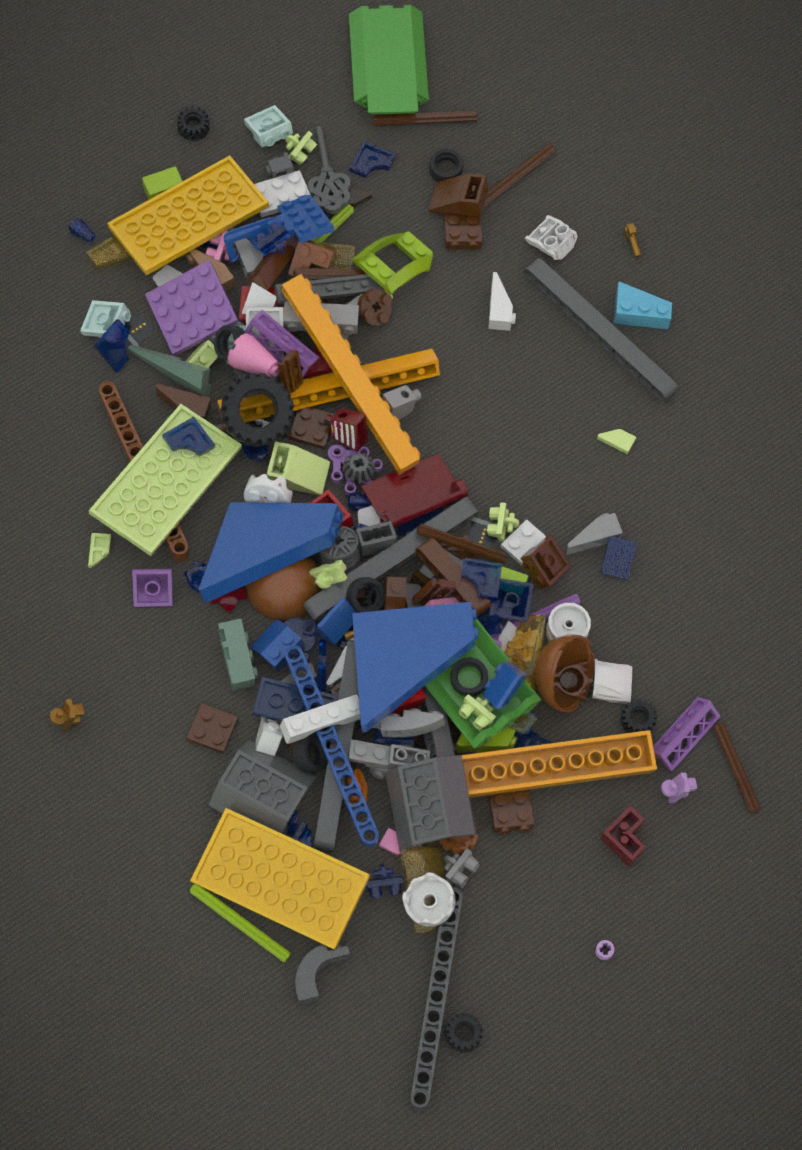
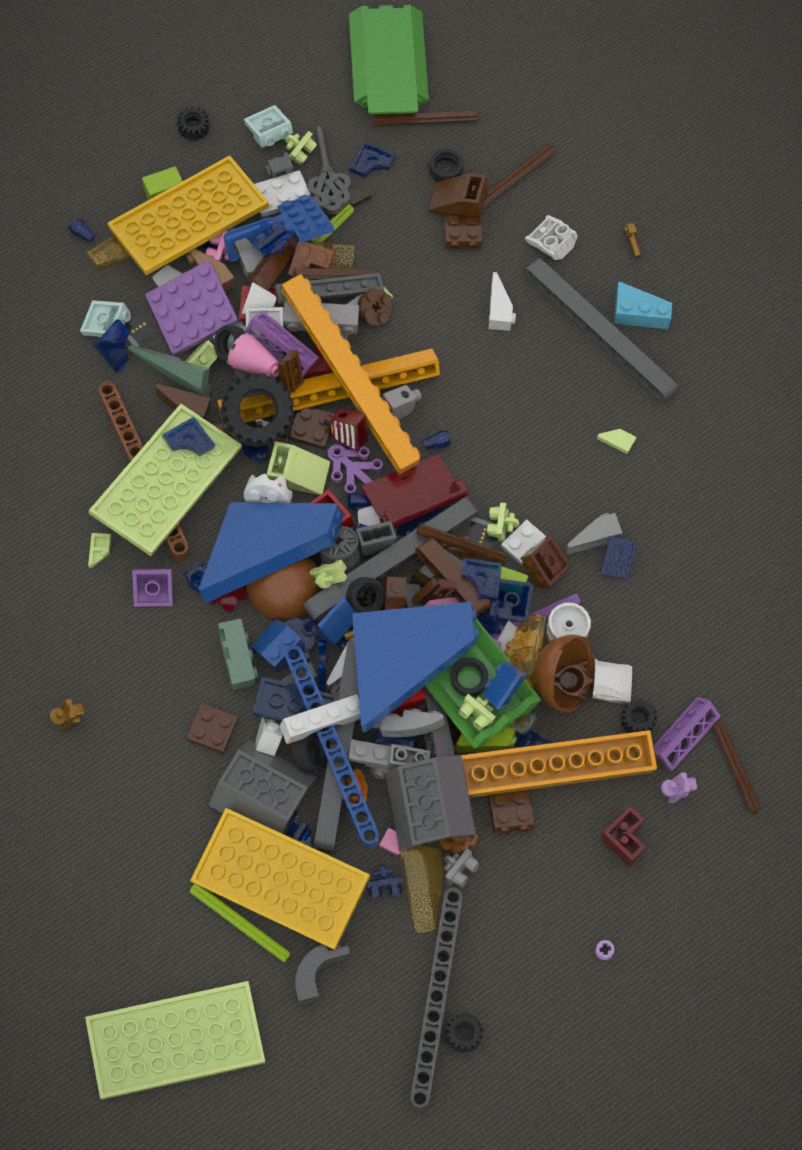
(174, 1040): none -> yellowish green plate
(358, 467): dark grey gear -> none
(382, 274): lime wedge -> none
(427, 886): white plate -> none
(438, 440): none -> clear blue cone

